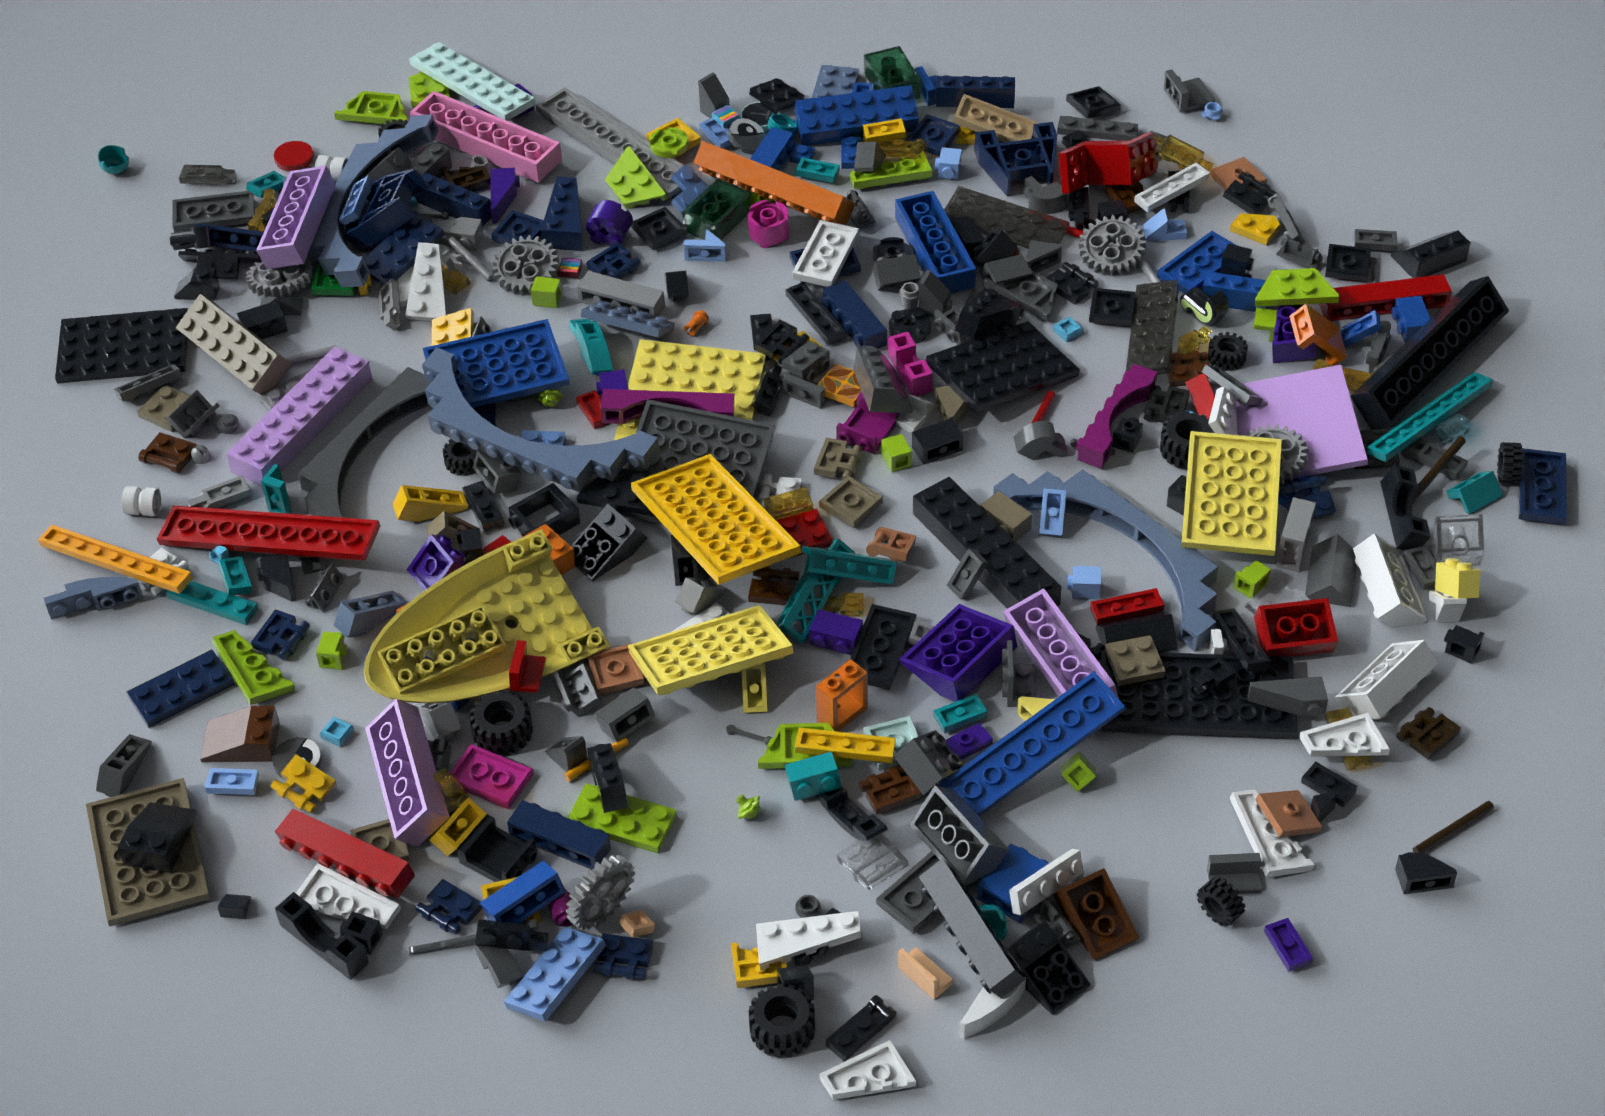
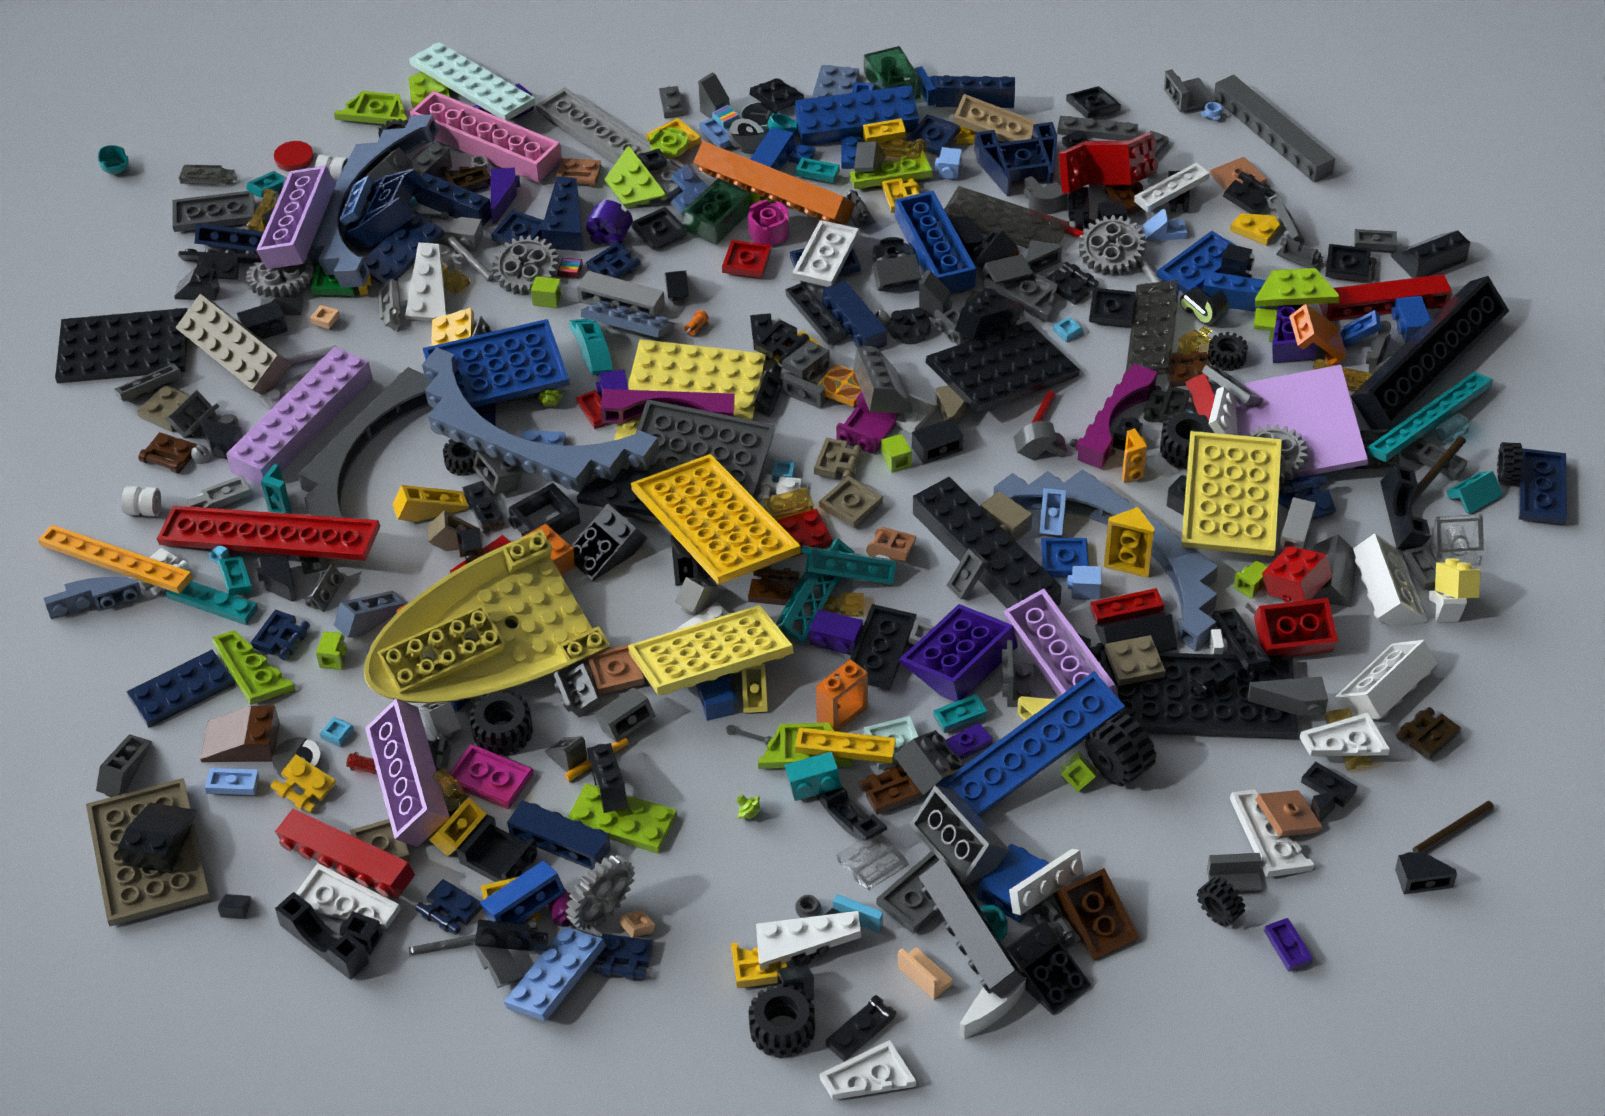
(195, 238): black piece -> none
(220, 436): none -> black slope
(324, 316): none -> light nougat plate
(361, 763): none -> clear red pin
(435, 561): dark purple plate -> none
(525, 669): red panel -> none
(585, 170): none -> nougat plate
(653, 160): none -> black plate
(671, 102): none -> dark grey plate
(705, 250): light blue slope -> none
(717, 697): none -> blue brick
(746, 258): none -> red plate
(783, 469): none -> medium azure tile
(868, 916): none -> medium azure tile
(883, 317): none -> light grey hinge
(897, 189): none -> yellow plate
(909, 295): light grey cone -> none
(914, 373): dark pink arch -> none
(1062, 554): none -> blue tile
(1120, 749): none -> black wheel
(1129, 543): none -> yellow slope
(1134, 457): none -> light orange bracket
(1181, 152): clear yellow plate -> none
(1274, 128): none -> dark grey brick
(1297, 574): none -> red brick
(1463, 643): black brick -> none

